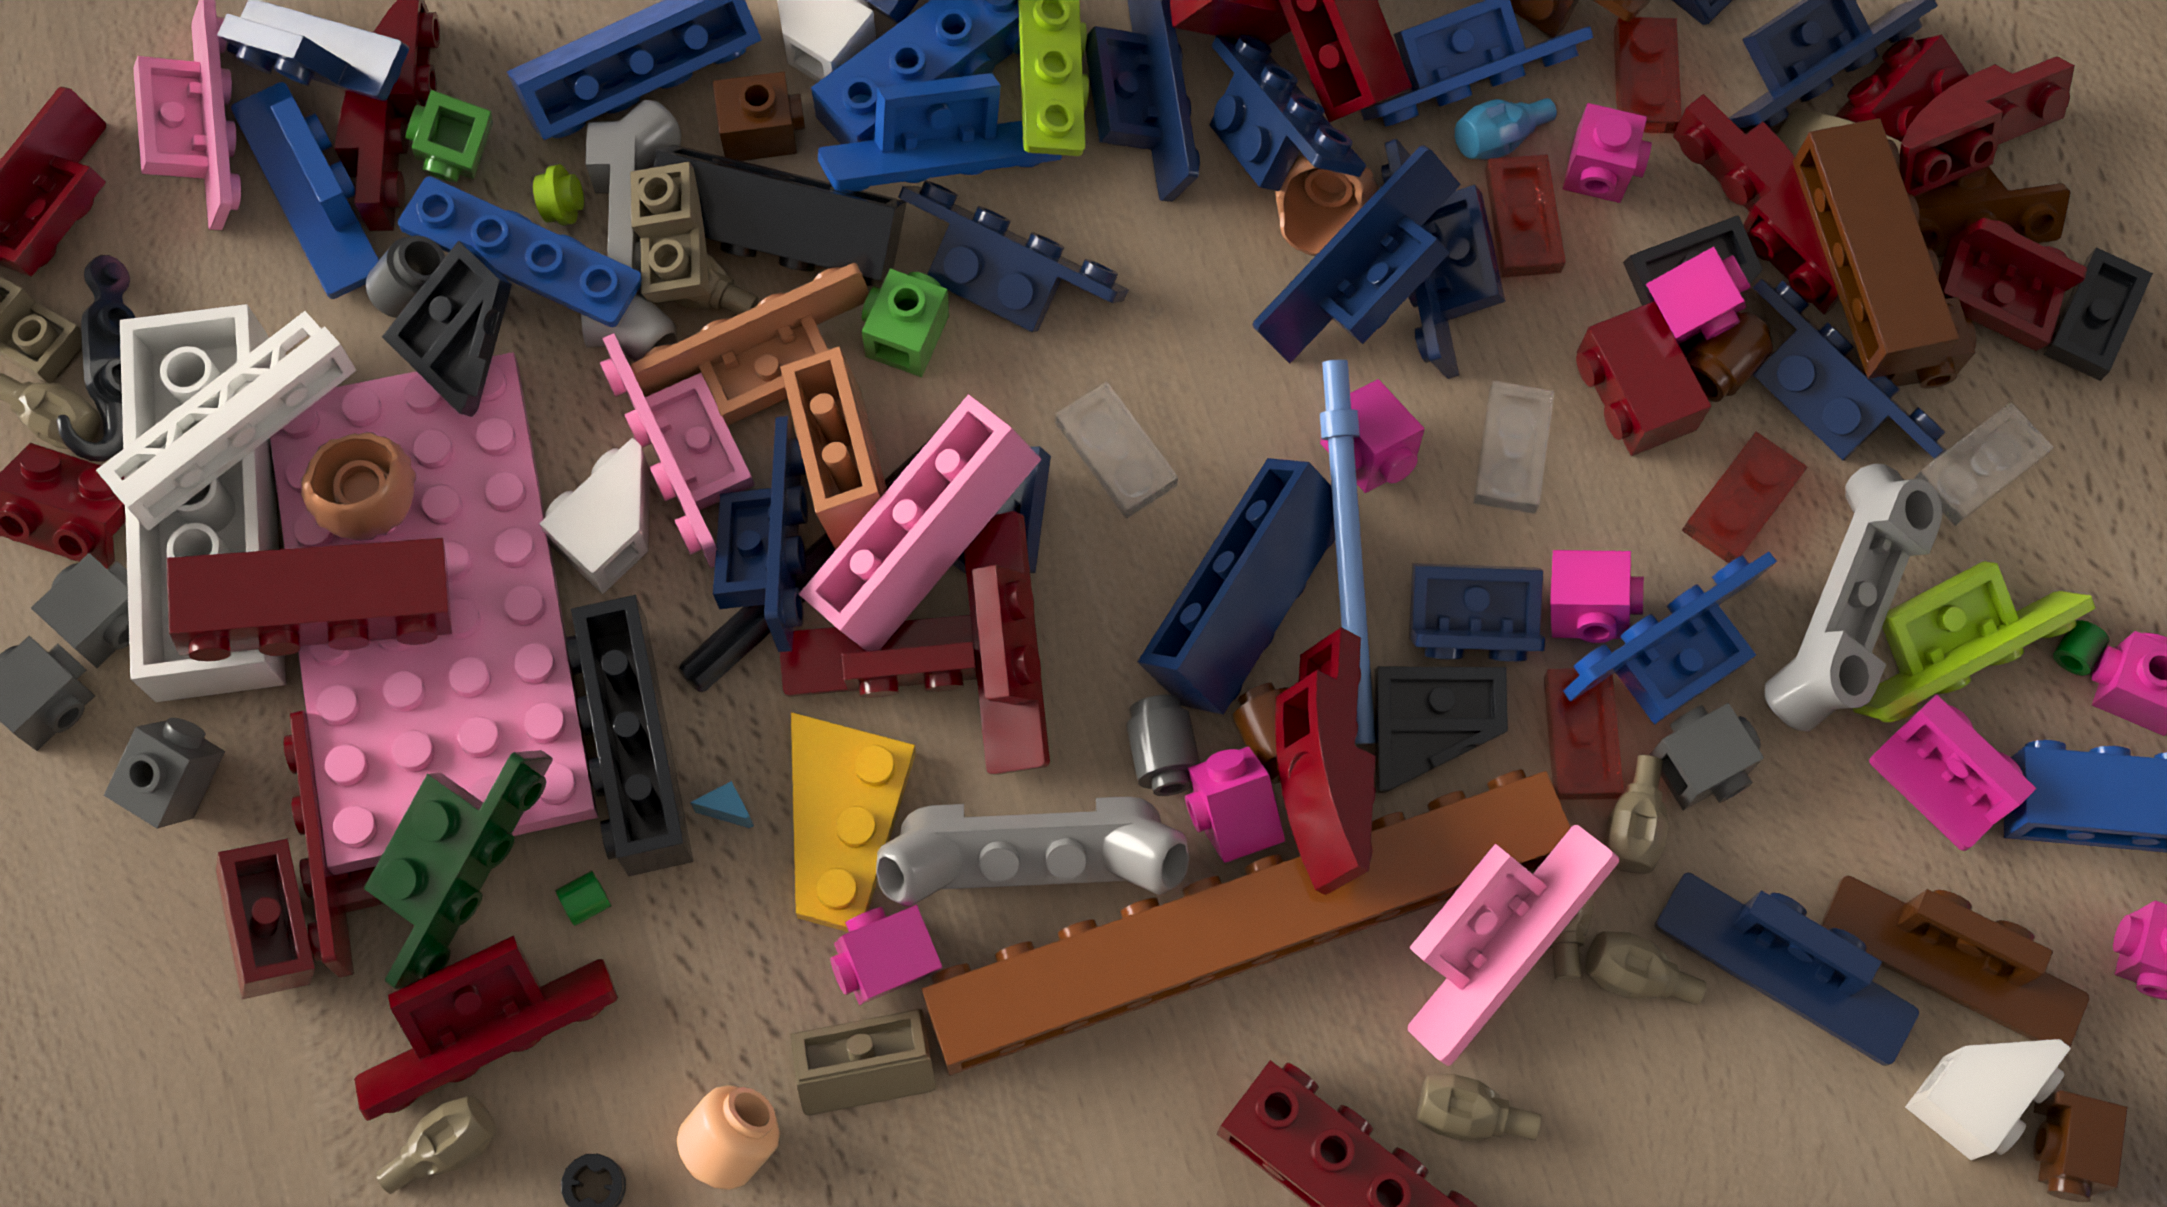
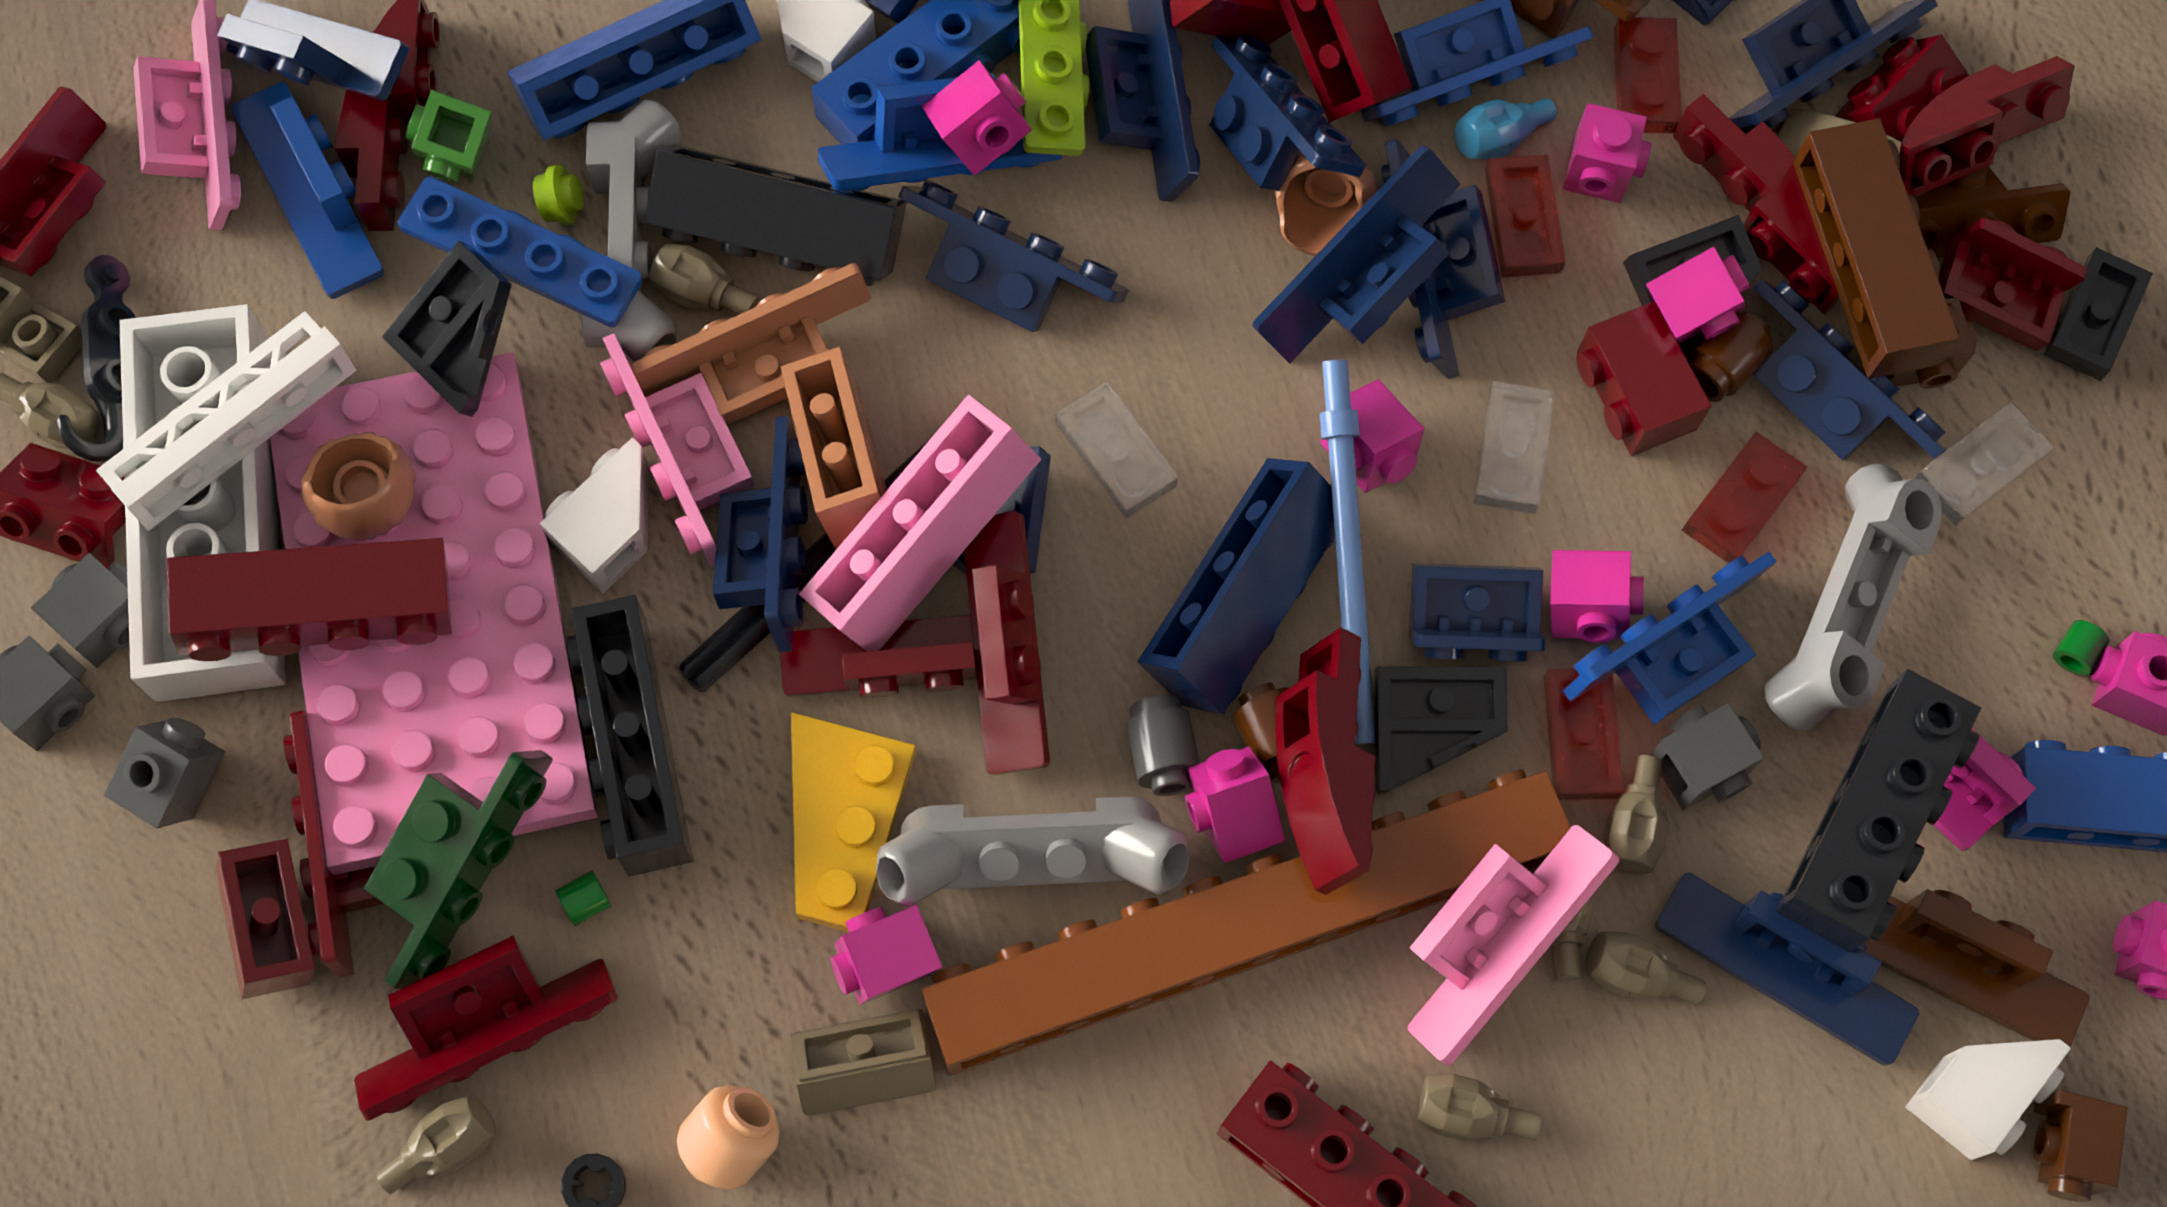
(402, 273): dark grey brick -> none
(671, 232): dark tan slope -> none
(724, 805): dark azure piece -> none
(757, 116): reddish brown brick -> none
(904, 320): bright green brick -> none
(978, 116): none -> dark pink brick
(1880, 812): none -> black brick
(1960, 630): lime bracket -> none

